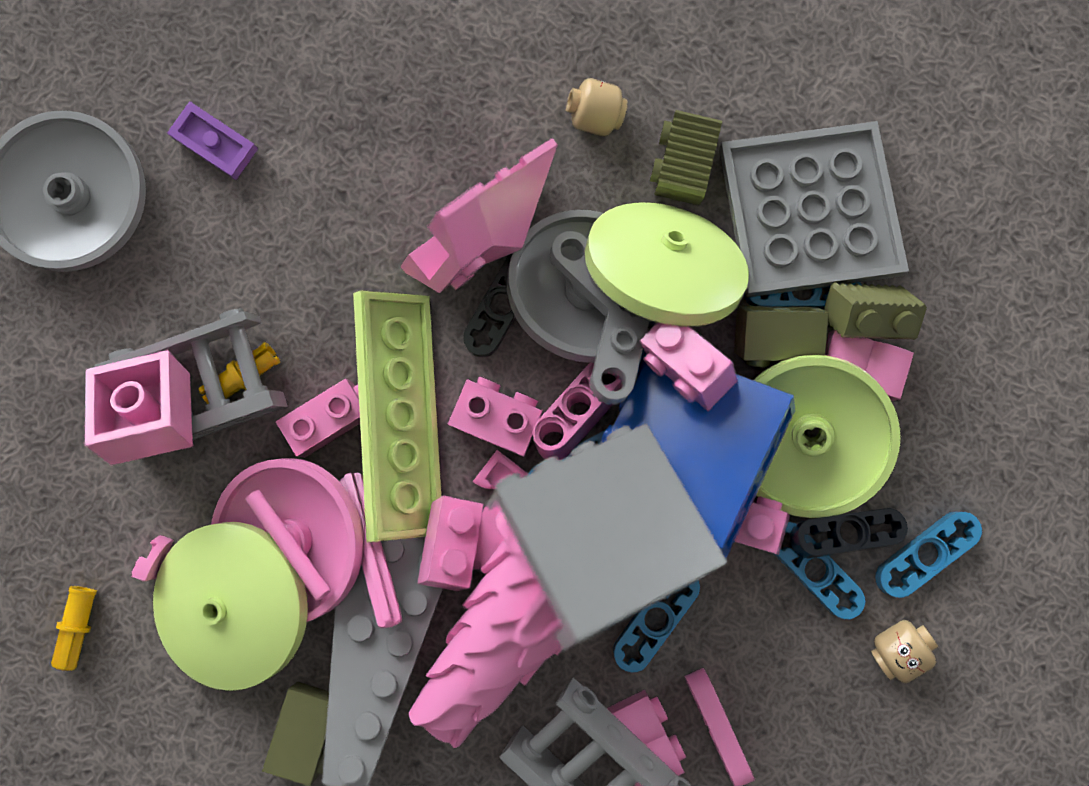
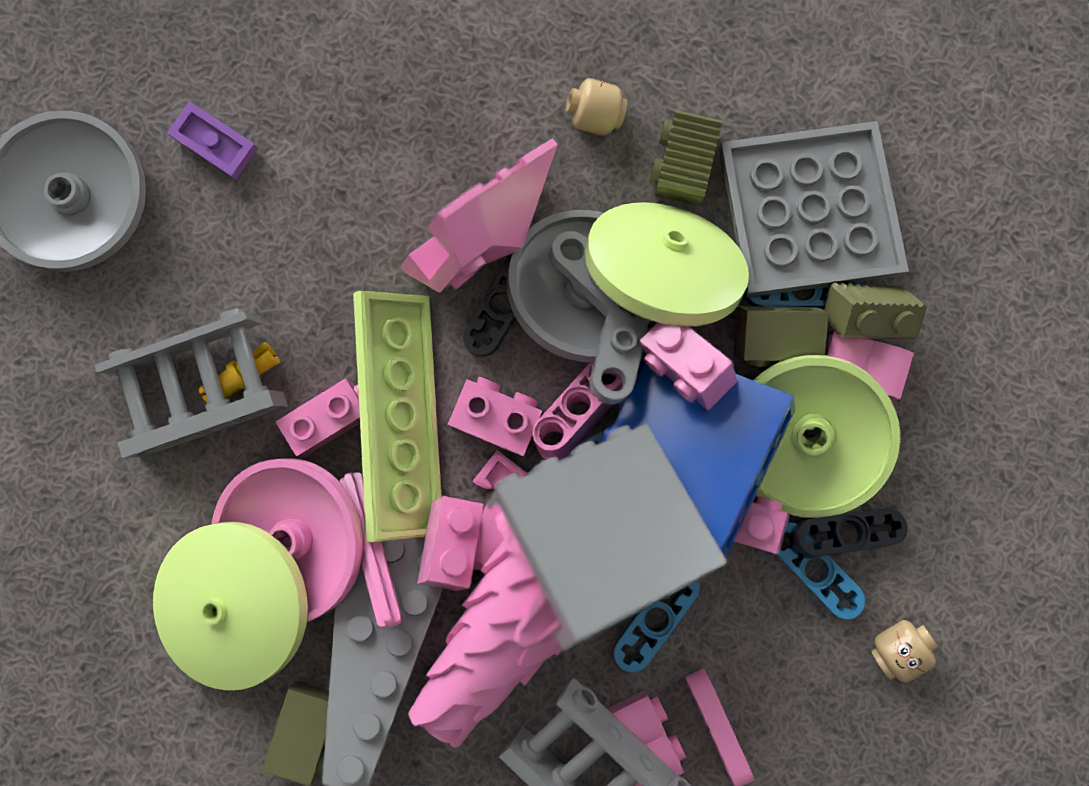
(73, 628): yellow axle -> none
(138, 408): bright pink brick -> none
(148, 568): bright pink tile -> none
(287, 545): bright pink bar -> none
(945, 528): dark azure beam -> none

